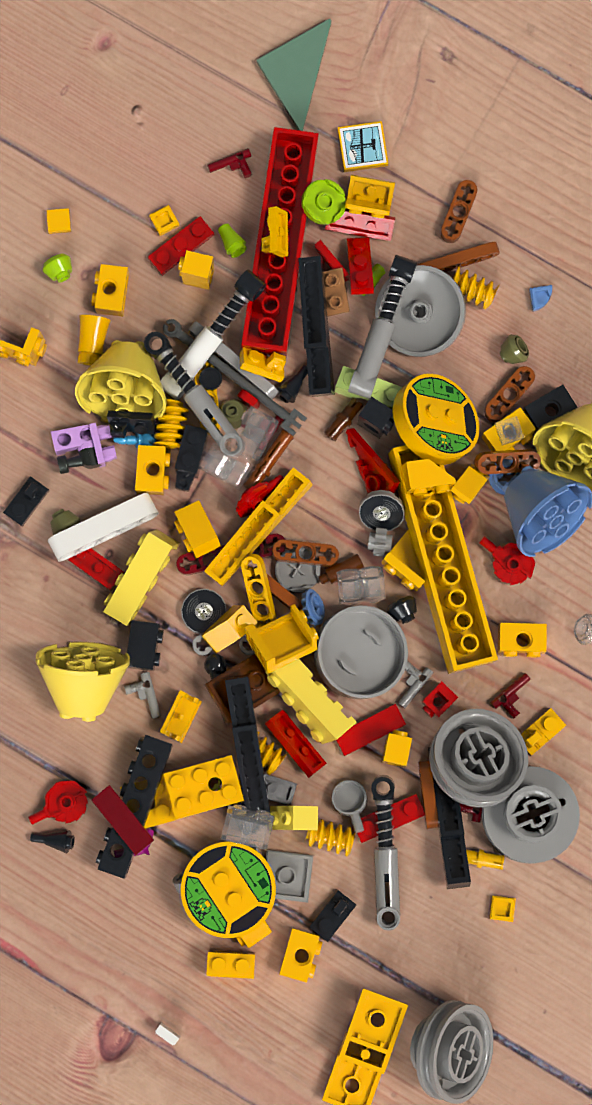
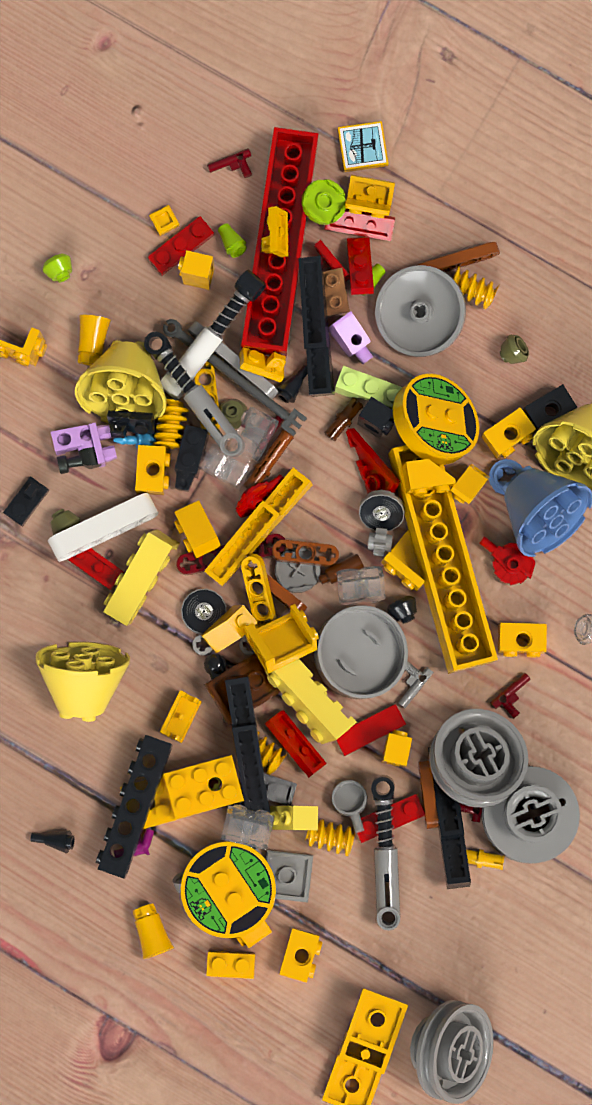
(58, 221): yellow tile -> none
(64, 802): red piece -> none
(113, 303): yellow brick -> none
(122, 820): dark red tile -> none
(144, 644): black brick -> none
(145, 693): light grey hose -> none
(151, 931): none -> yellow plant
(167, 1034): white tile -> none
(210, 378): black piece -> none
(248, 399): red tile -> none
(294, 70): sand green tile -> none
(313, 607): medium blue gear -> none
(332, 916): black hinge -> none
(348, 328): none -> torso
(381, 329): piece -> none
(447, 697): red brick -> none
(470, 199): dark orange beam -> none
(498, 468): dark orange beam -> none
(502, 908): yellow tile -> none
(509, 430): clear tile -> none
(515, 377): dark orange beam -> none
(540, 296): medium blue tile -> none
(542, 731): yellow hinge -> none

